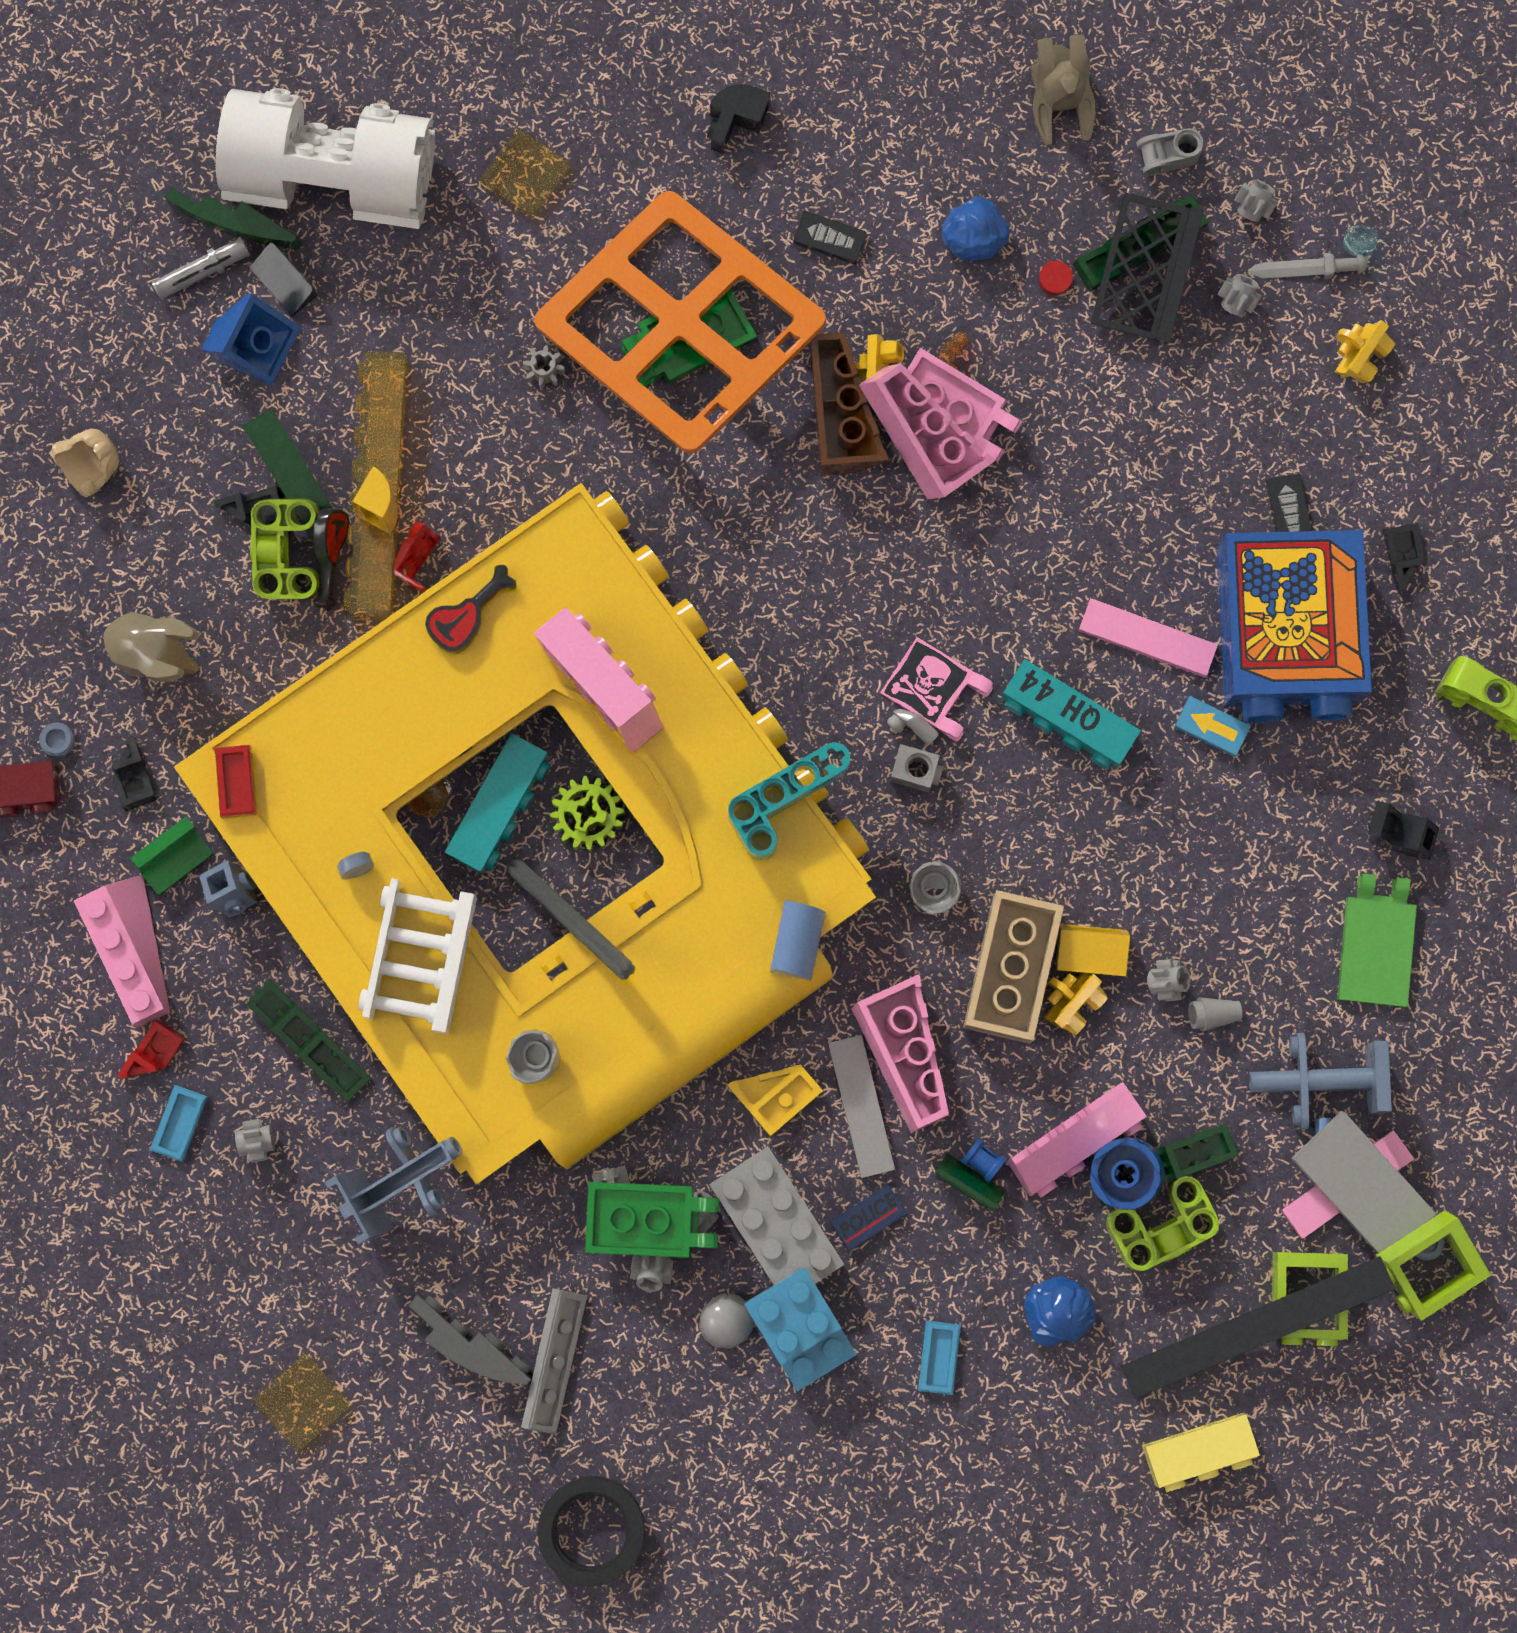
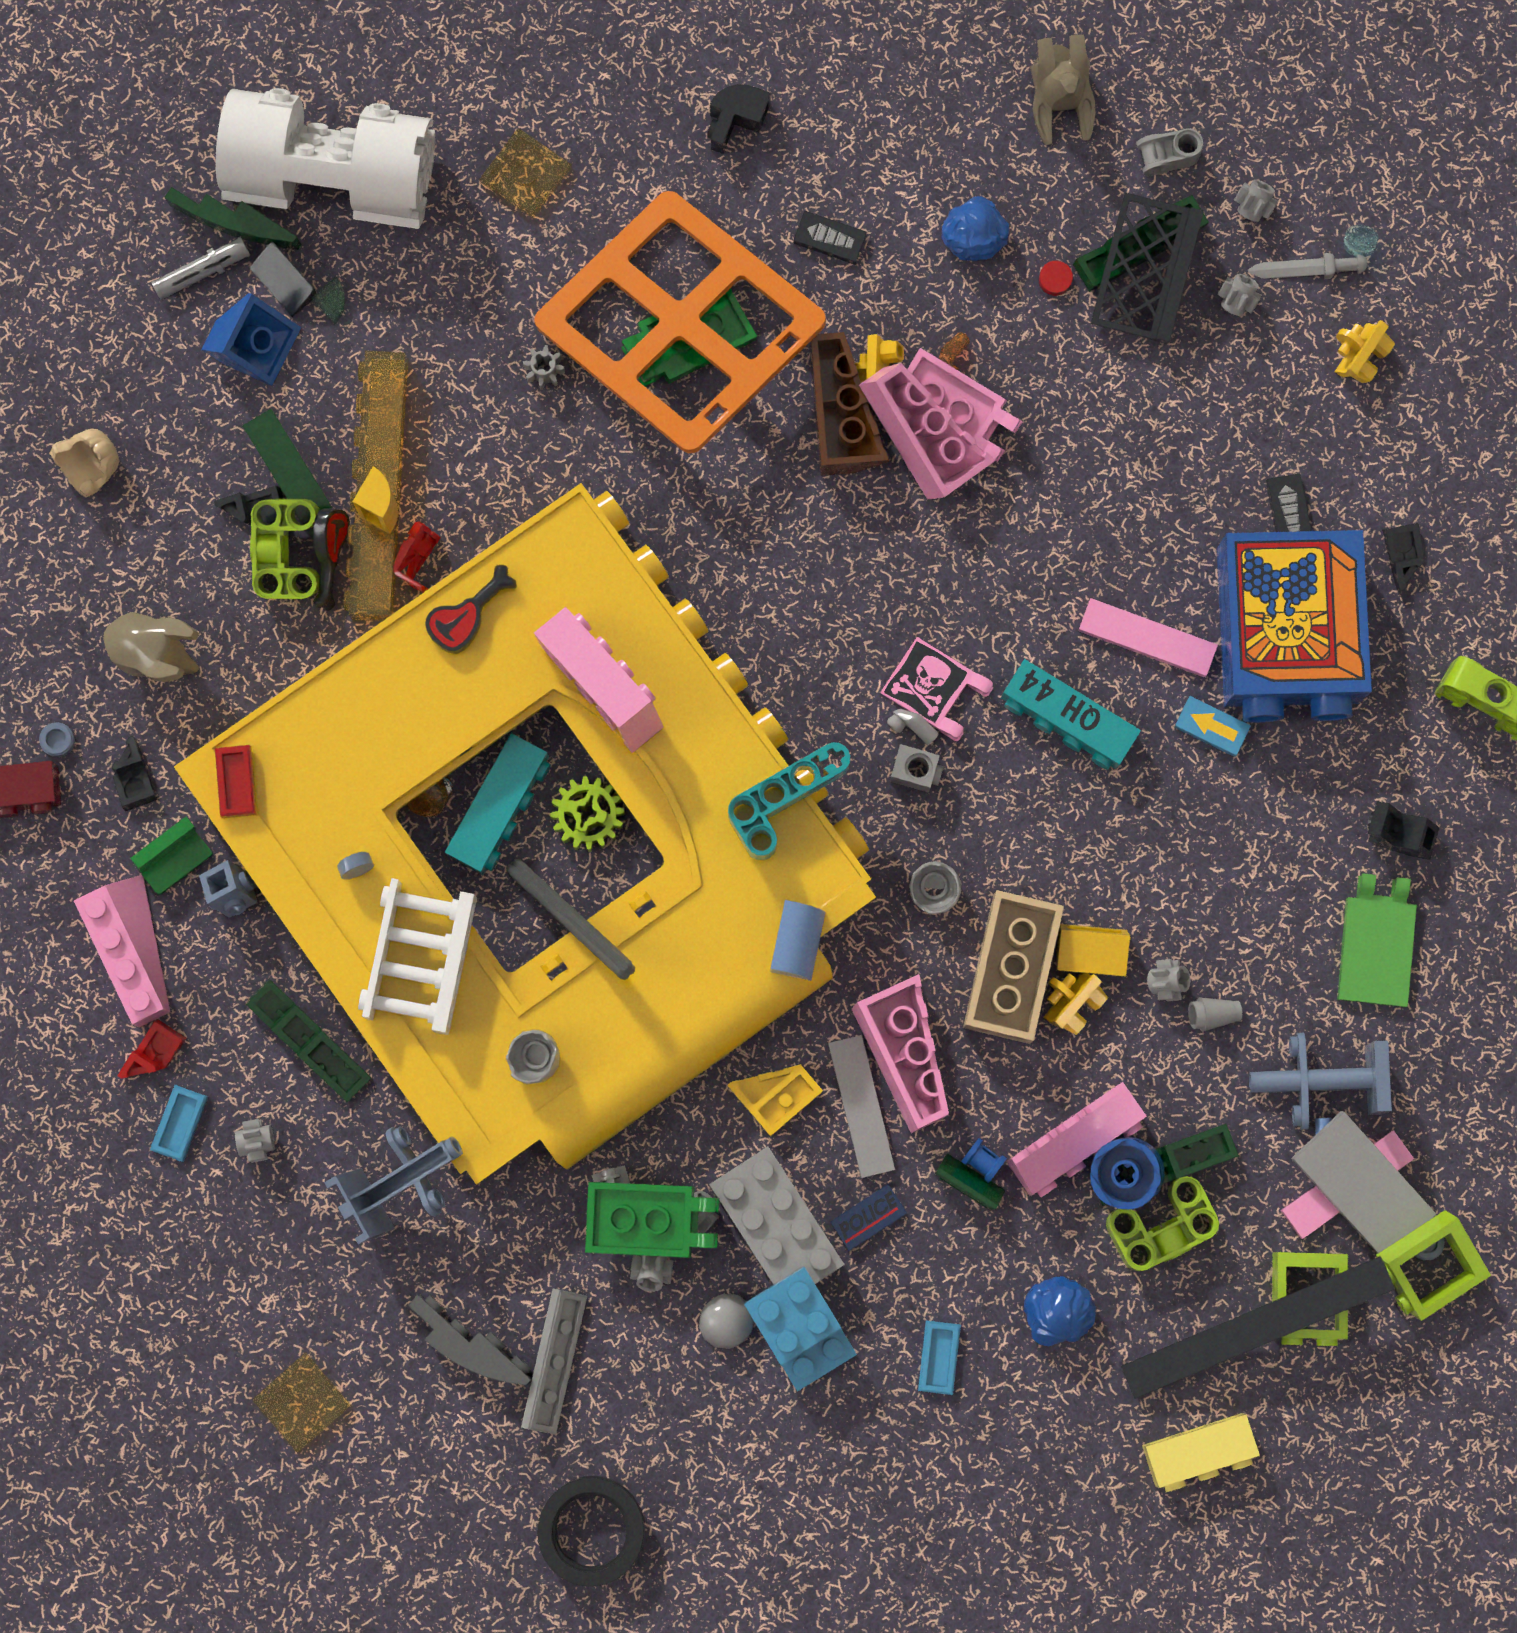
(331, 300): none -> clear green tile

